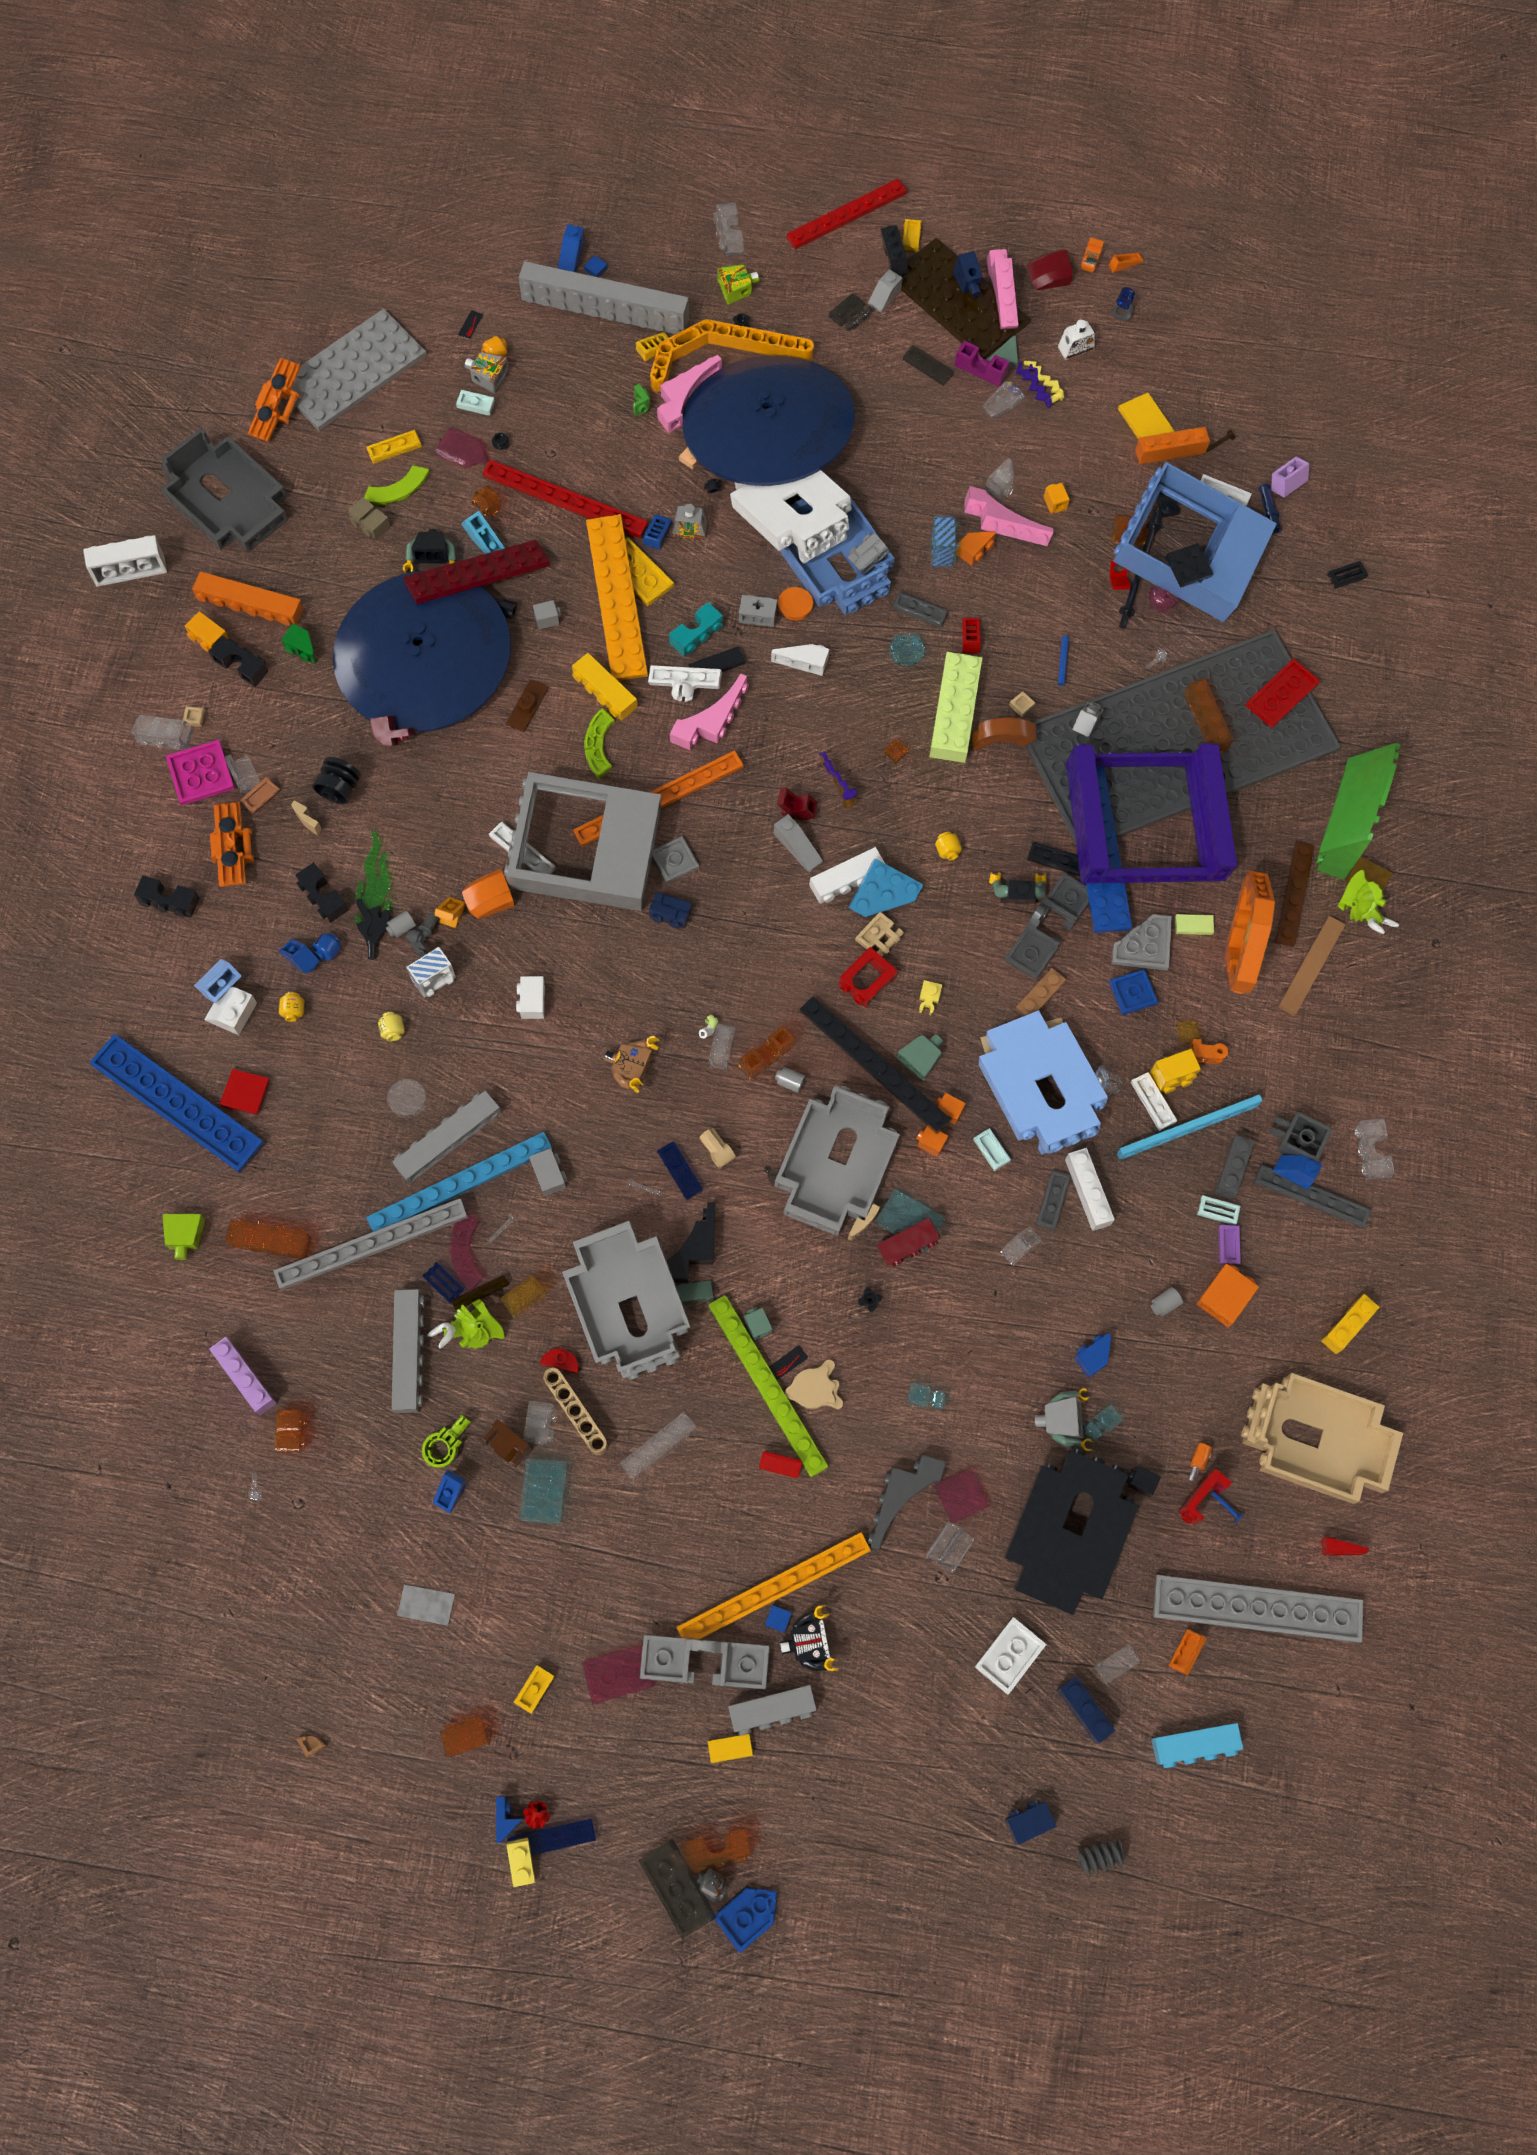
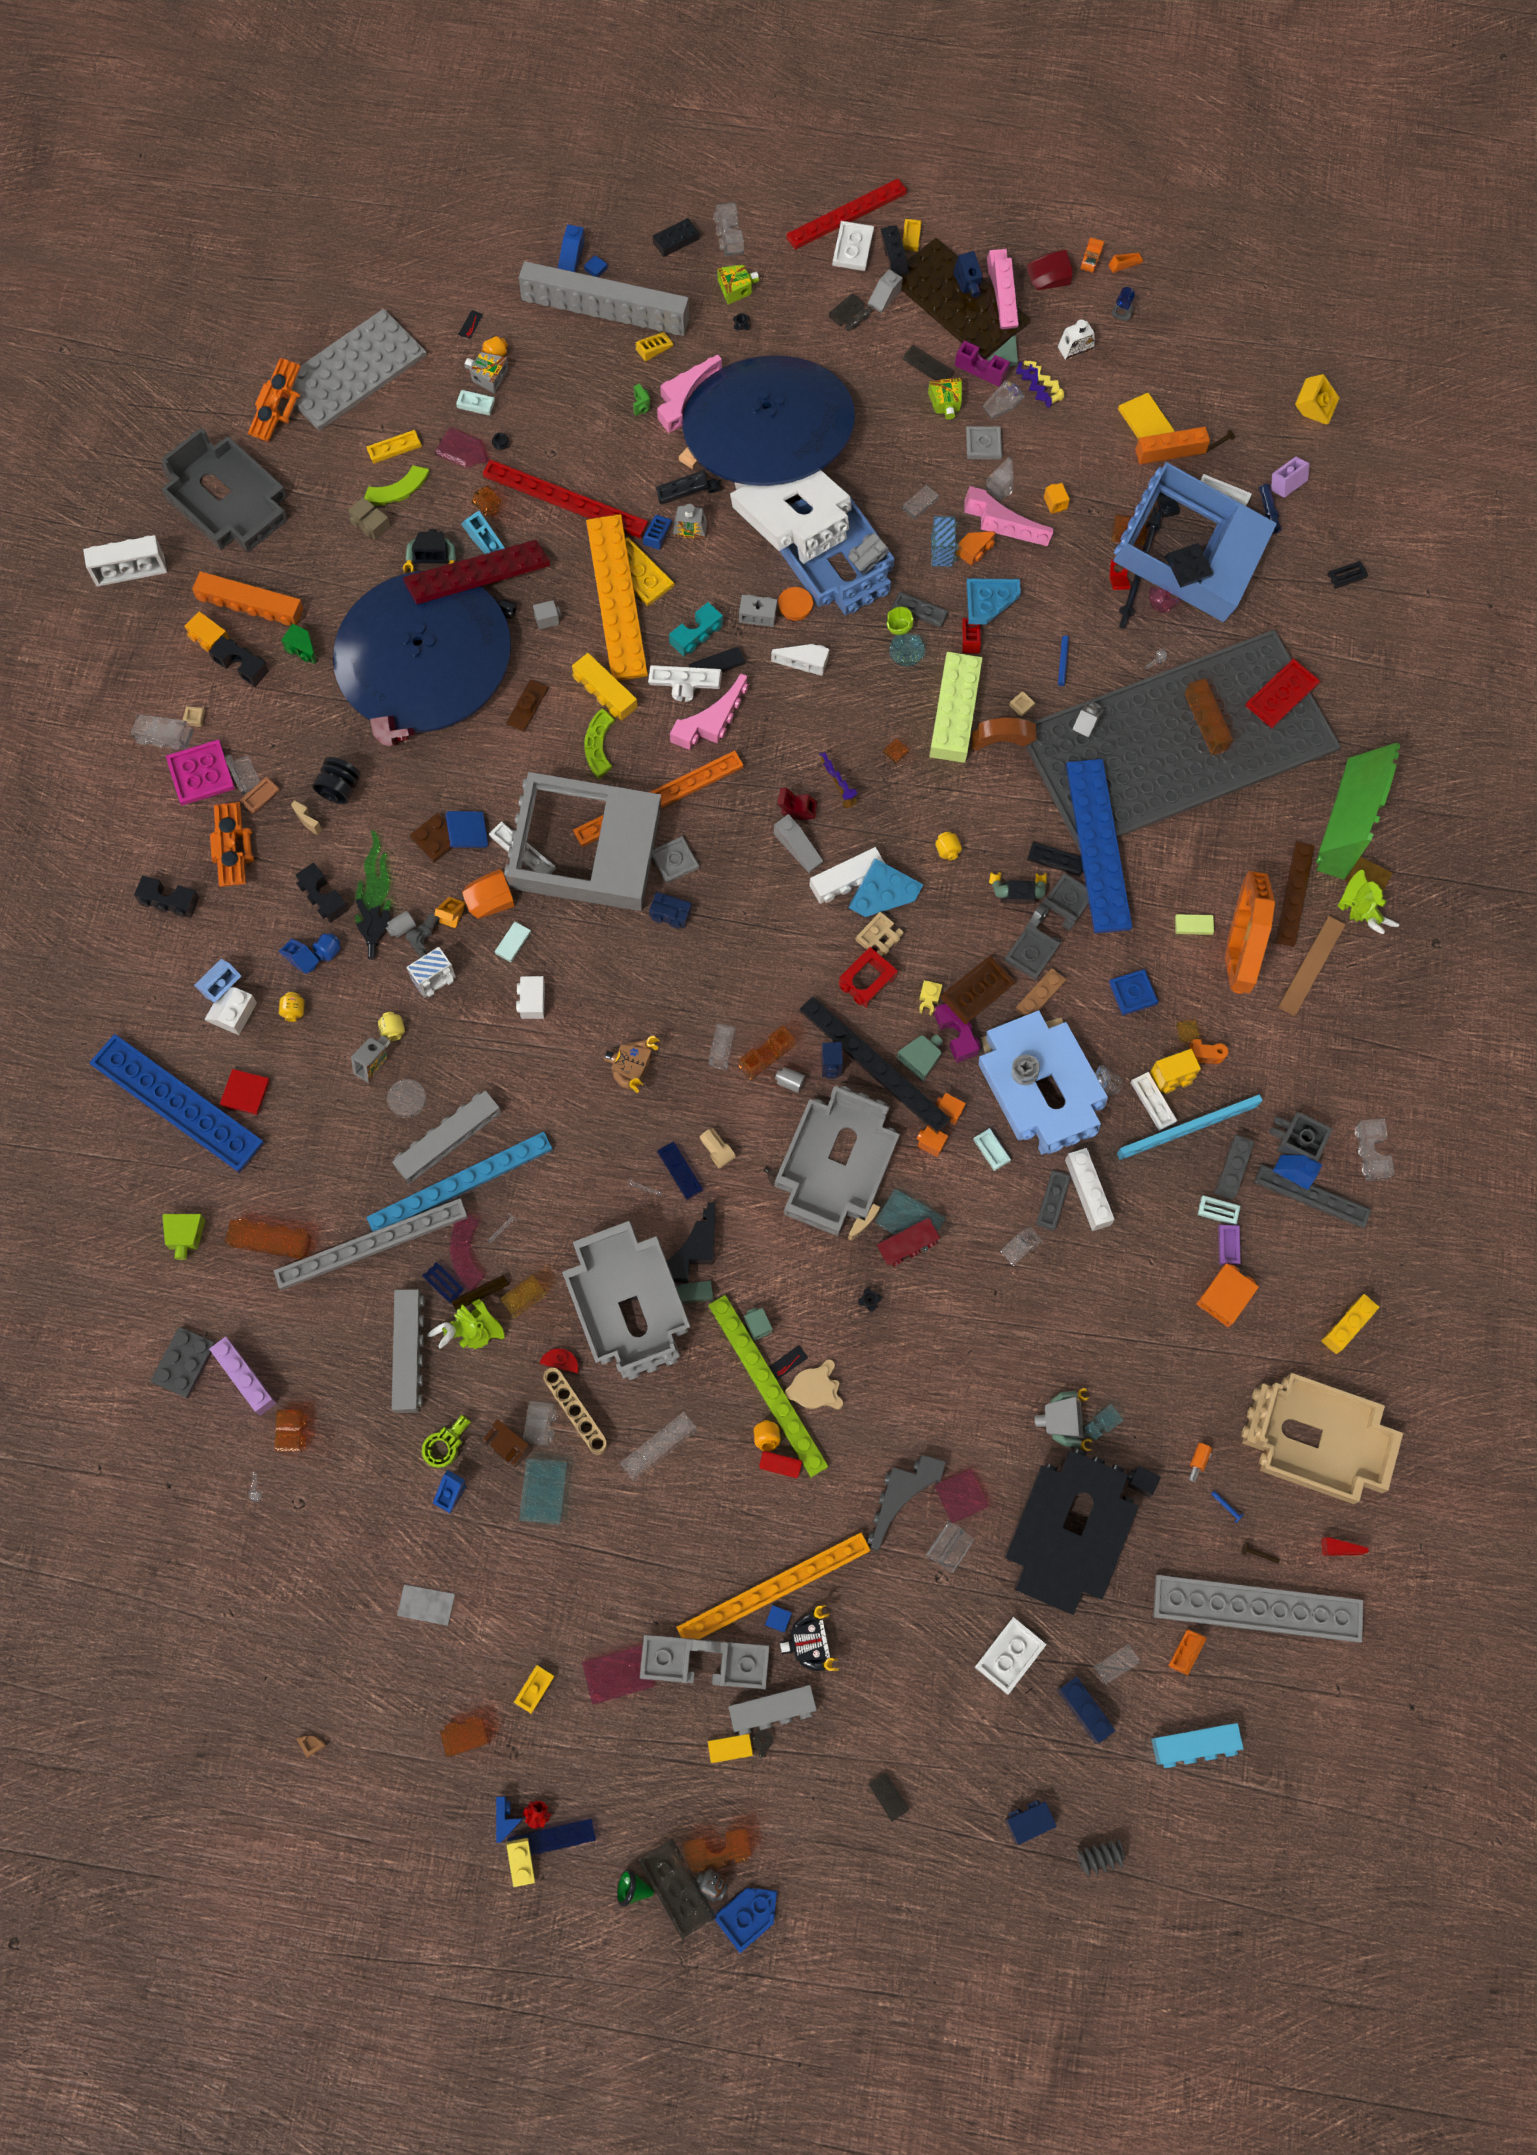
(183, 1362): none -> dark grey plate
(370, 1058): none -> light grey torso
(433, 837): none -> reddish brown plate
(466, 829): none -> blue tile
(512, 942): none -> light aqua tile
(547, 1171): light grey brick -> none
(632, 1889): none -> green hat
(676, 237): none -> black piece
(682, 487): none -> black tile
(710, 1029): arm -> none
(724, 335): light orange beam -> none
(762, 1746): none -> clear smoke piece
(766, 1435): none -> light orange head
(831, 1060): none -> dark blue brick
(853, 246): none -> white plate
(888, 1796): none -> clear smoke plate
(899, 620): none -> lime hair
(920, 502): none -> clear tile
(920, 1395): clear light blue plate -> none
(946, 396): none -> torso
(965, 1045): none -> magenta arch
(977, 990): none -> reddish brown plate
(983, 442): none -> light grey tile
(989, 598): none -> dark azure plate
(1025, 1069): none -> light grey wheel
(1094, 1357): blue slope -> none
(1145, 945): light grey plate -> none
(1166, 1302): light grey brick -> none
(1208, 810): dark purple door -> none
(1213, 1480): red panel -> none
(1246, 1548): none -> dark brown pin
(1317, 399): none -> yellow slope

